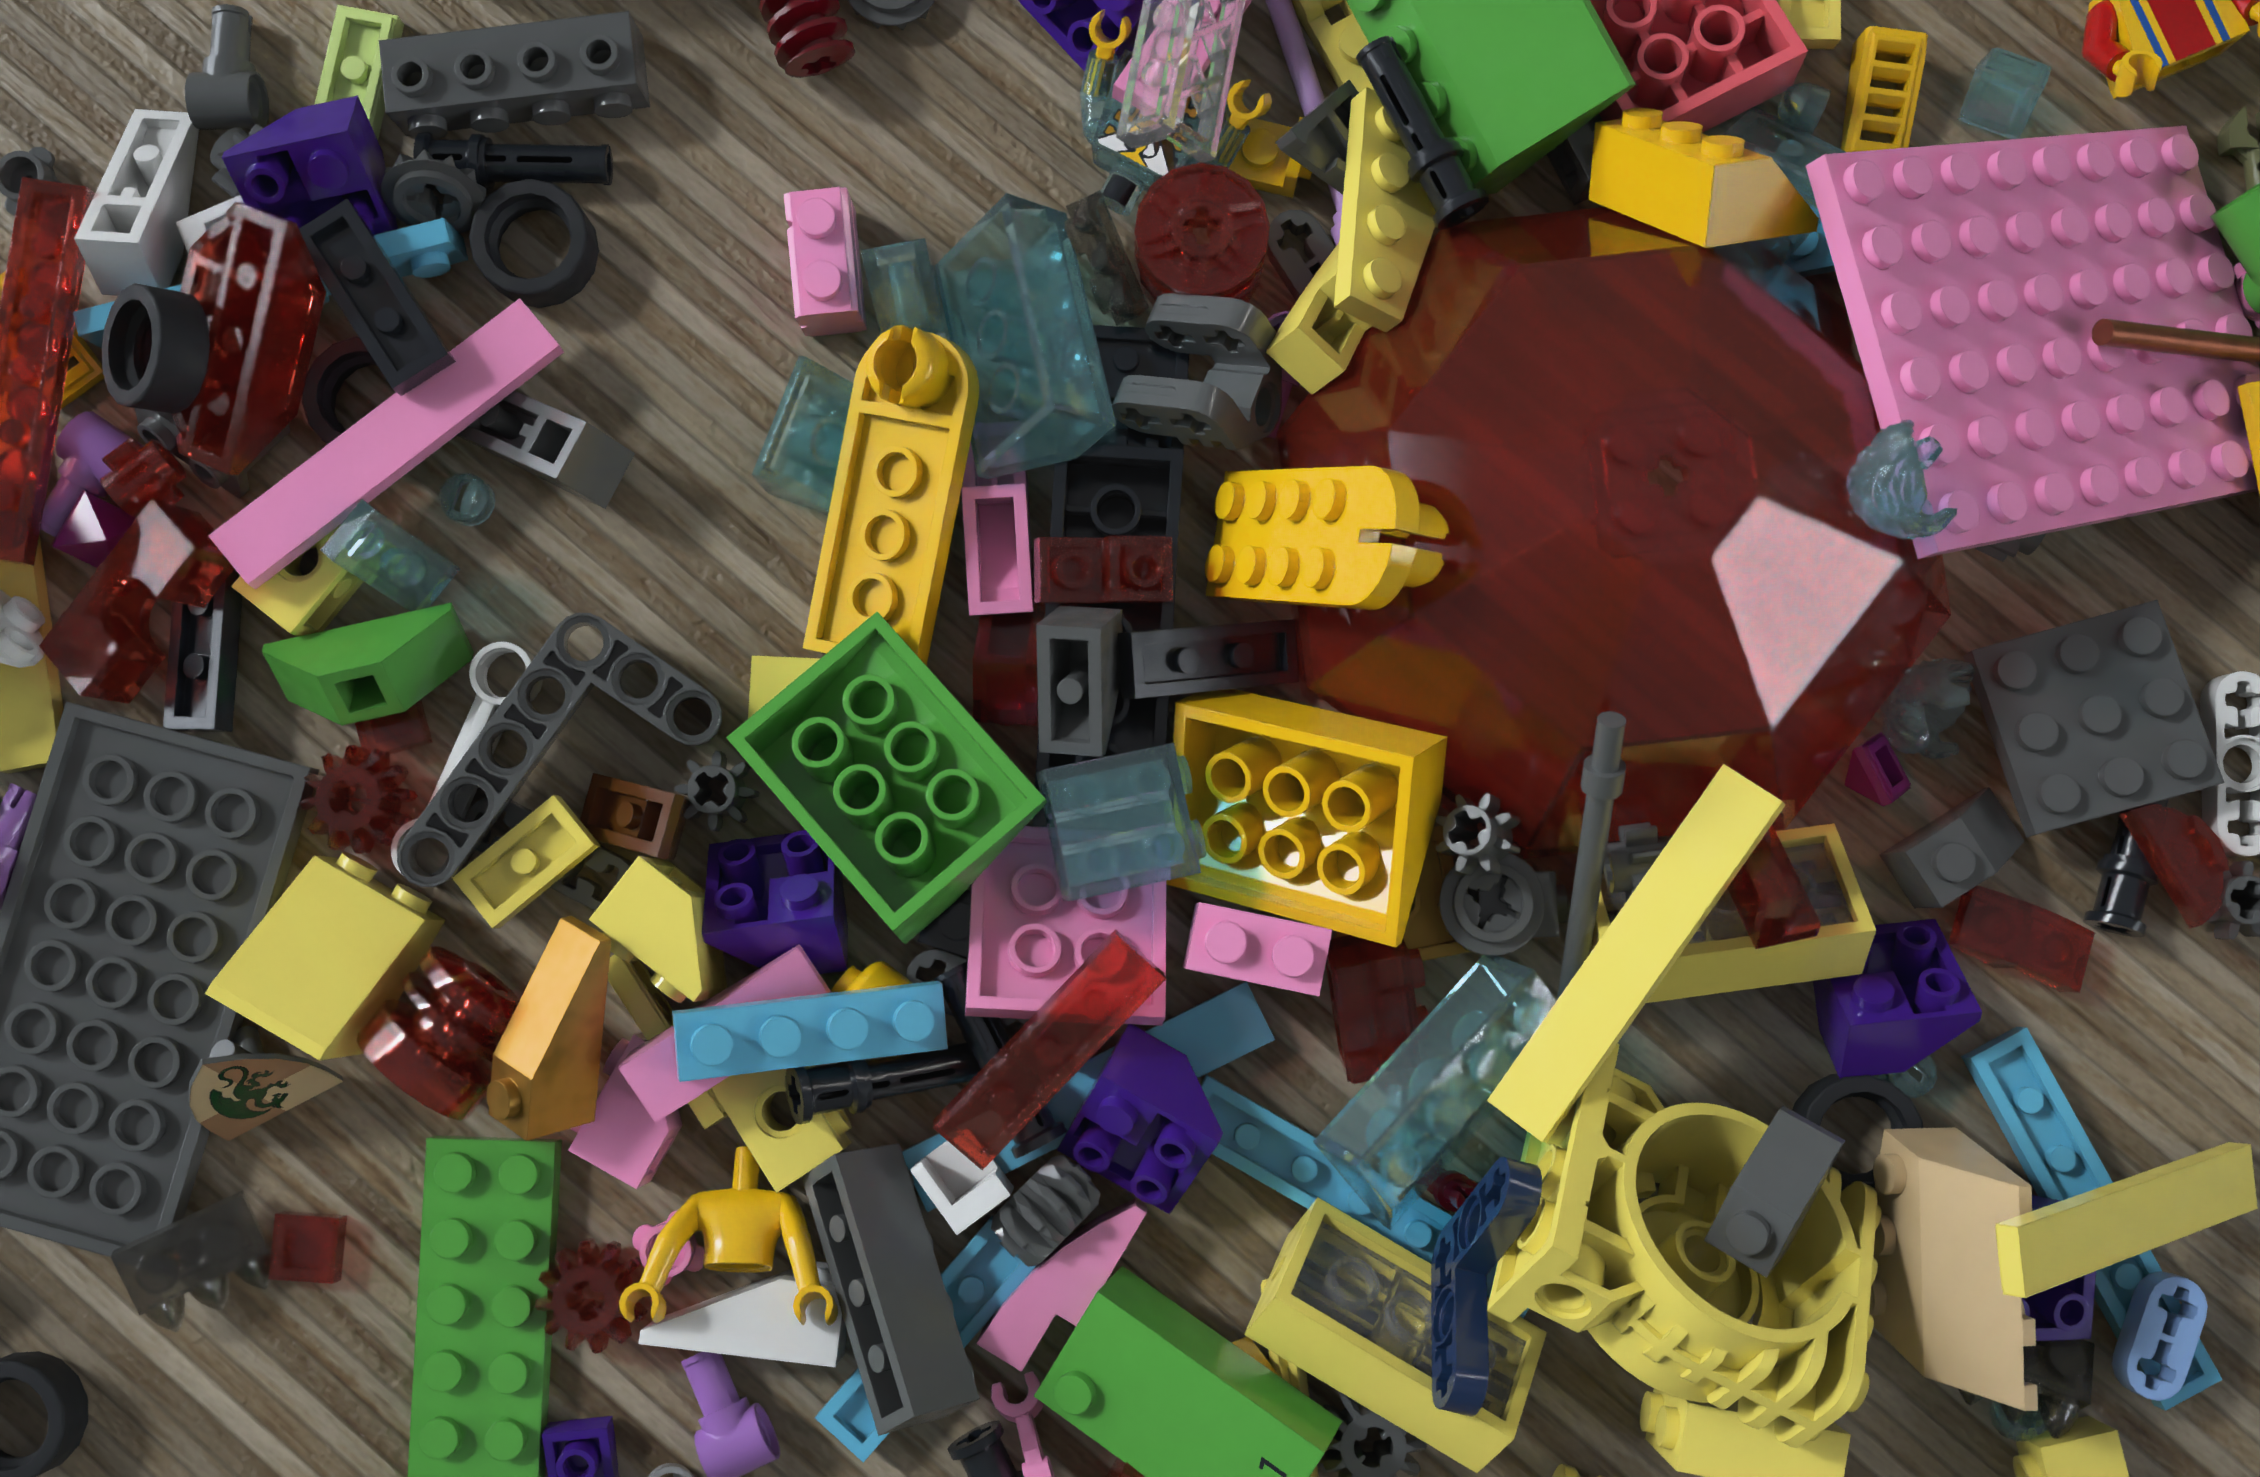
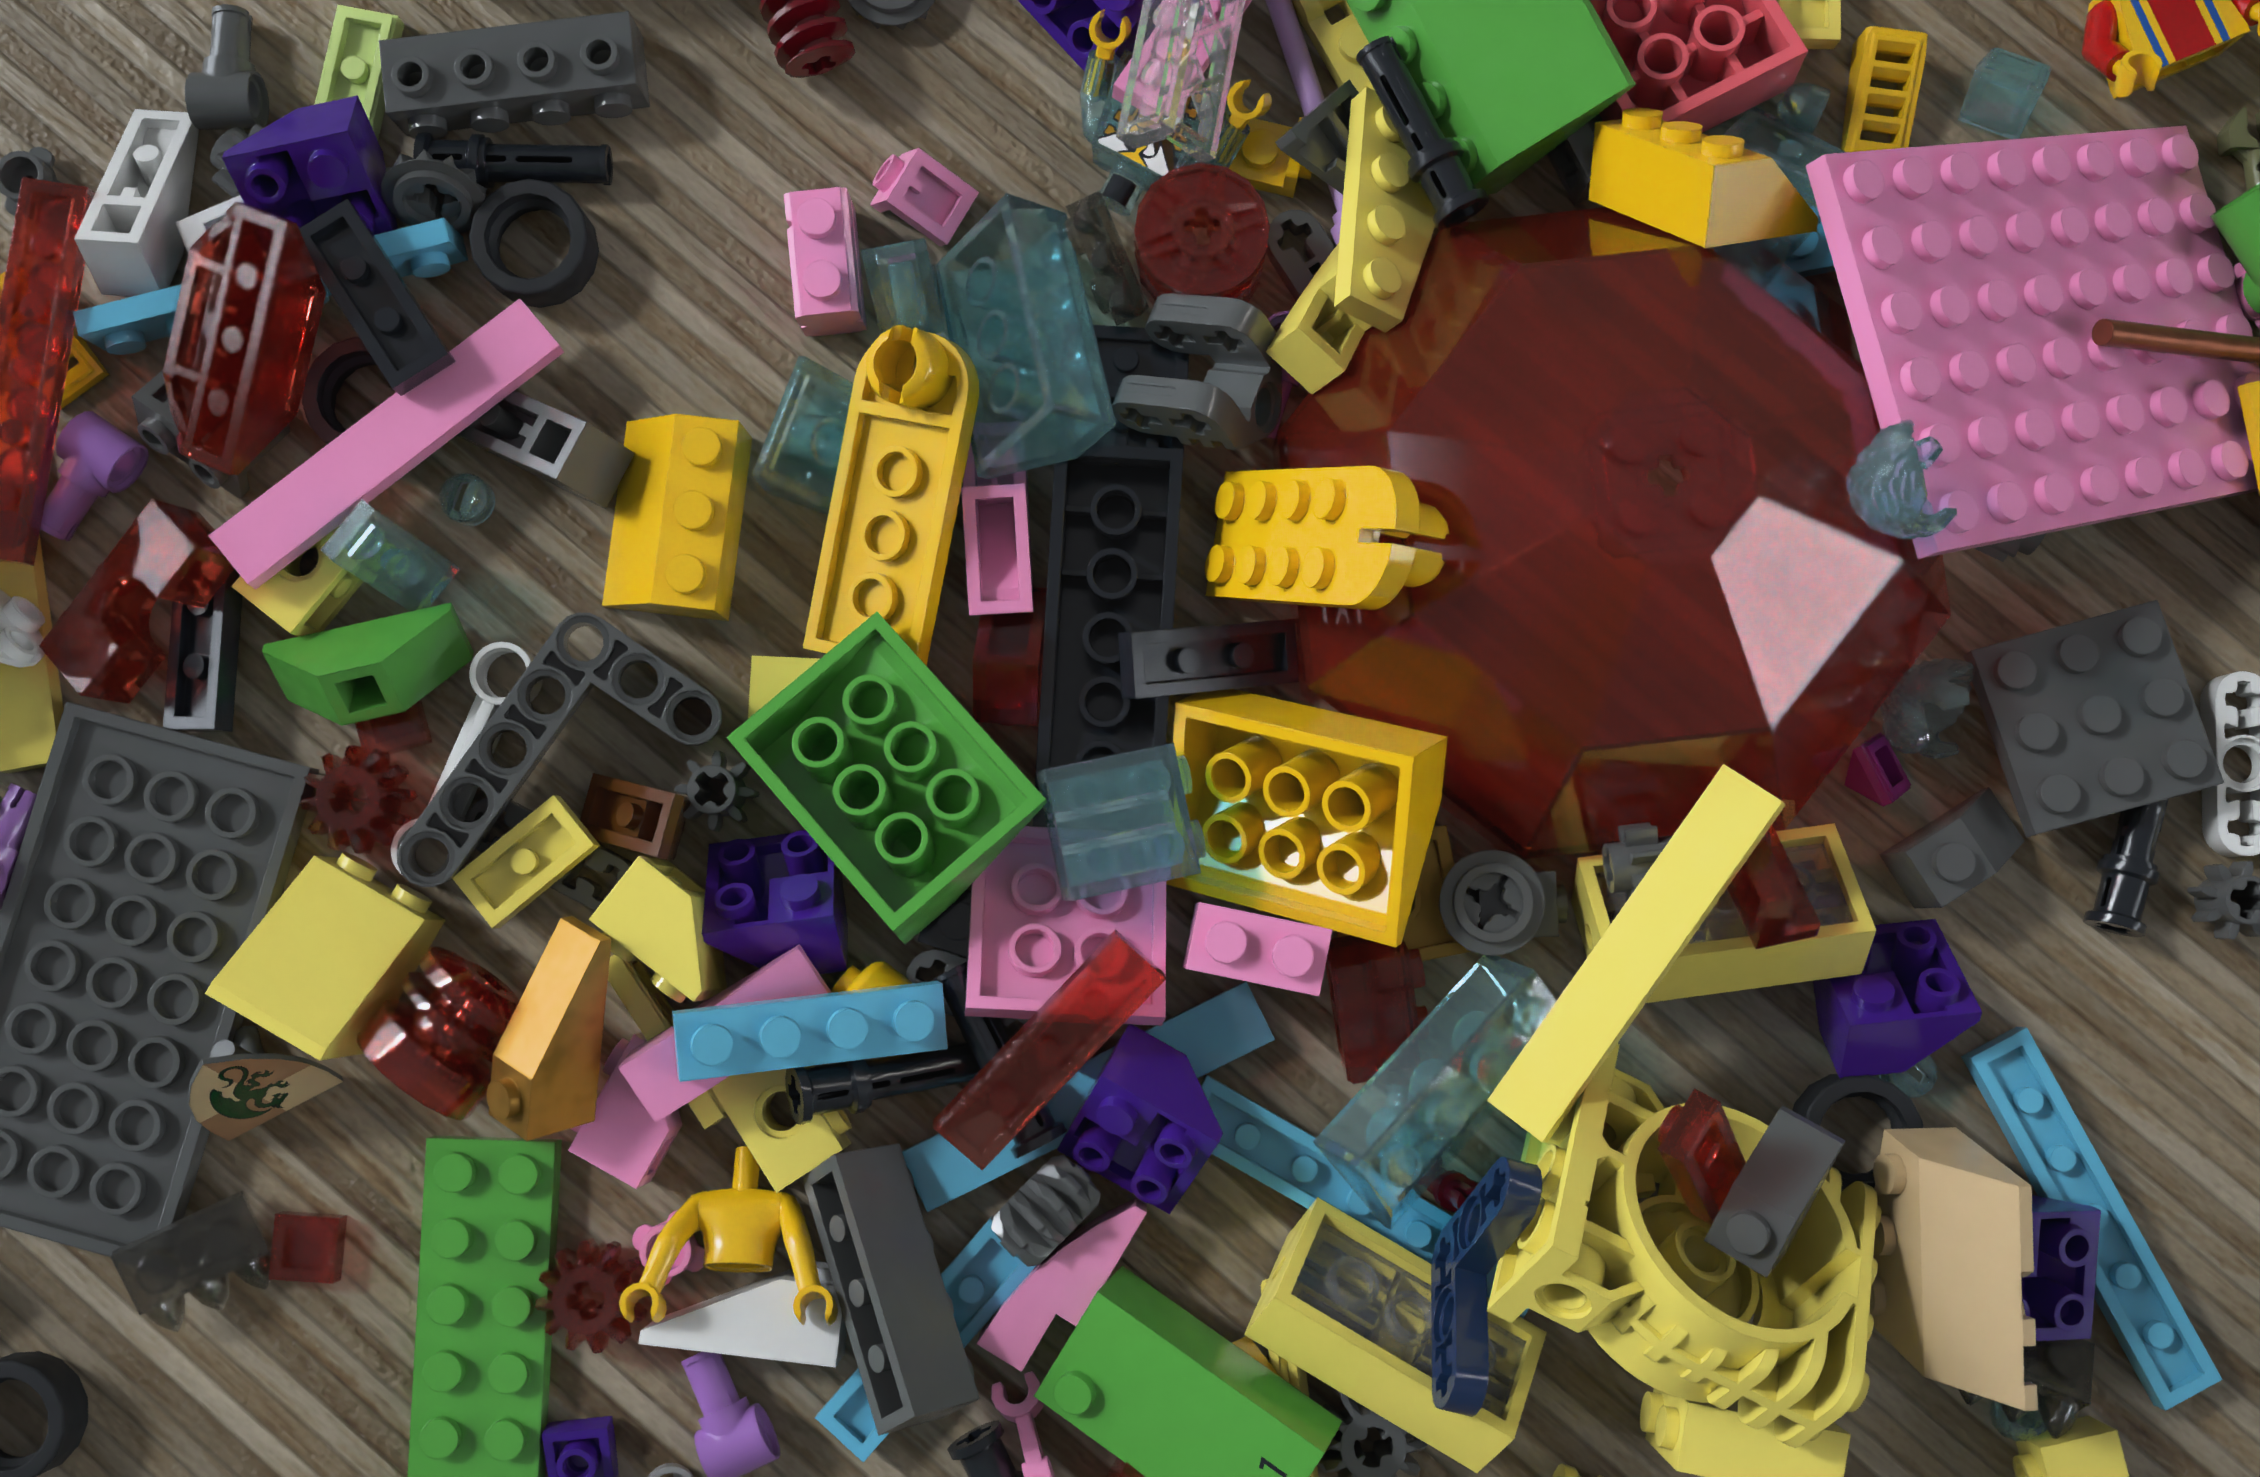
(92, 529): magenta slope -> none
(142, 475): clear red gear -> none
(155, 349): black tyre -> none
(679, 517): none -> yellow slope
(923, 194): none -> bright pink bracket
(959, 1186): white panel -> none
(1077, 679): dark grey slope -> none
(1103, 570): clear red slope -> none
(1461, 828): dark grey gear -> none
(1602, 783): dark grey bar -> none
(1701, 1153): none -> clear red plate
(2022, 937): clear red slope -> none
(2124, 1219): light yellow tile -> none
(2159, 1335): light blue beam -> none
(2183, 856): clear red plate -> none

